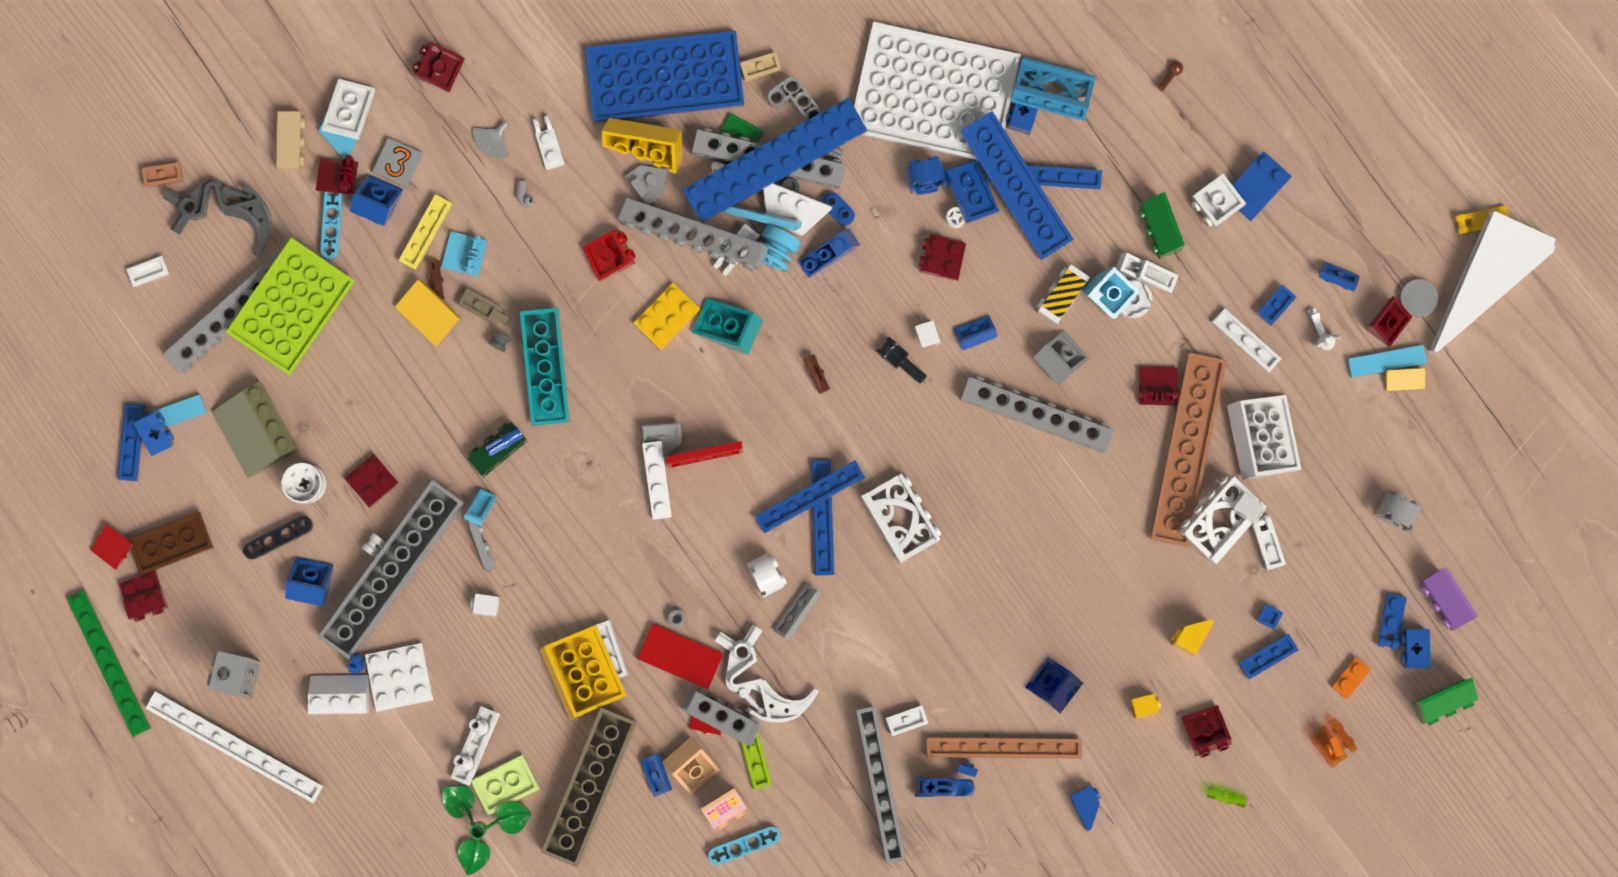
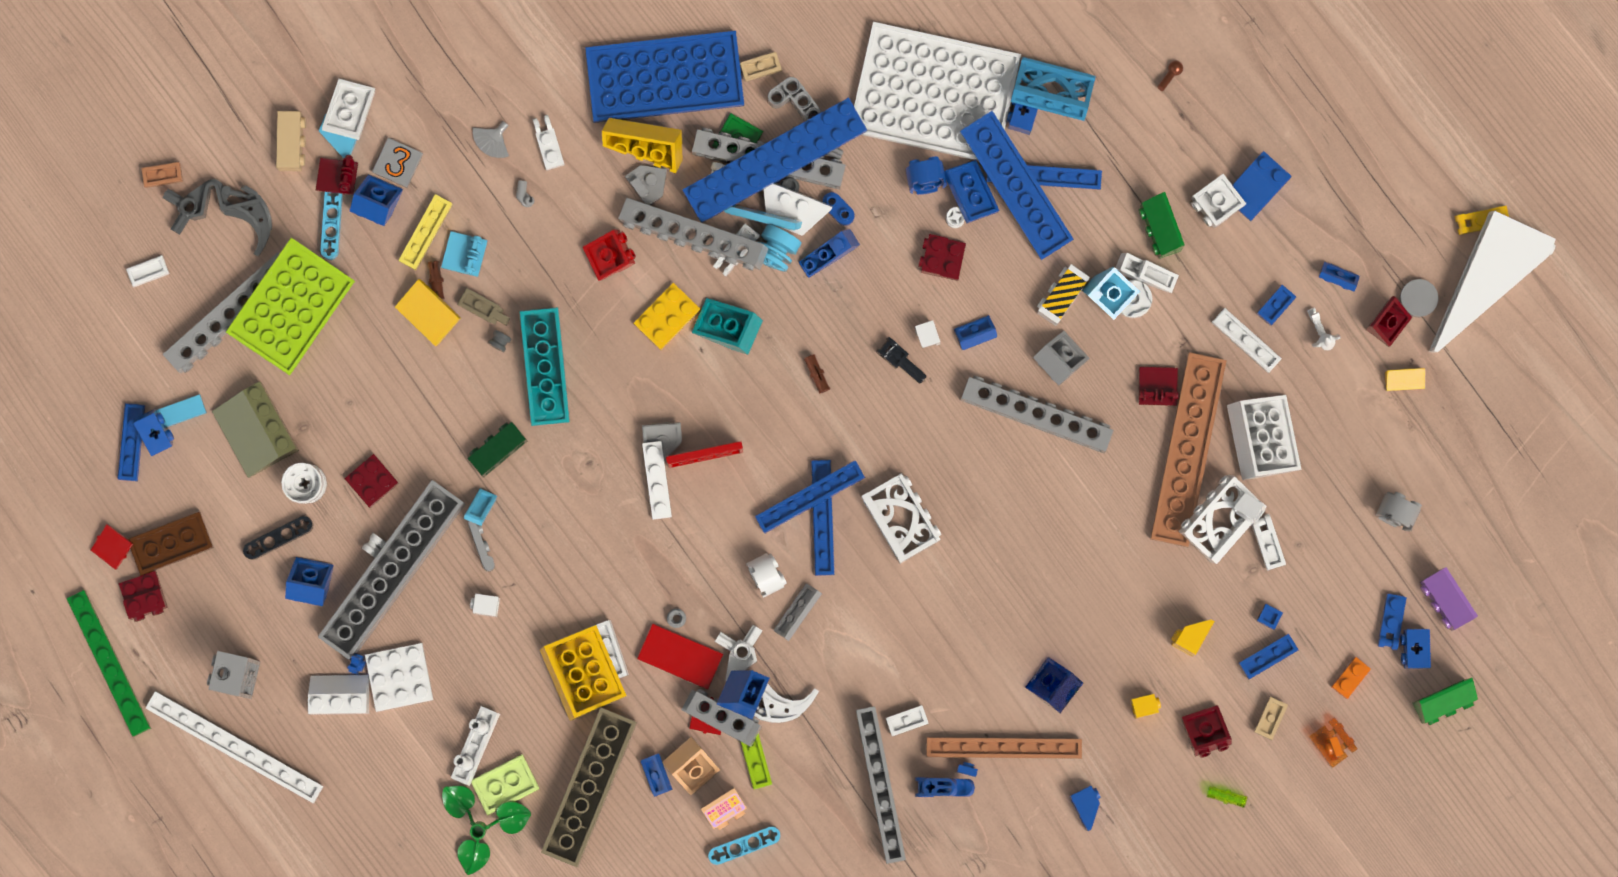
(437, 66): dark red plate -> none
(504, 441): blue axle -> none
(743, 692): none -> blue slope
(1270, 718): none -> tan plate
(1386, 361): medium azure tile -> none

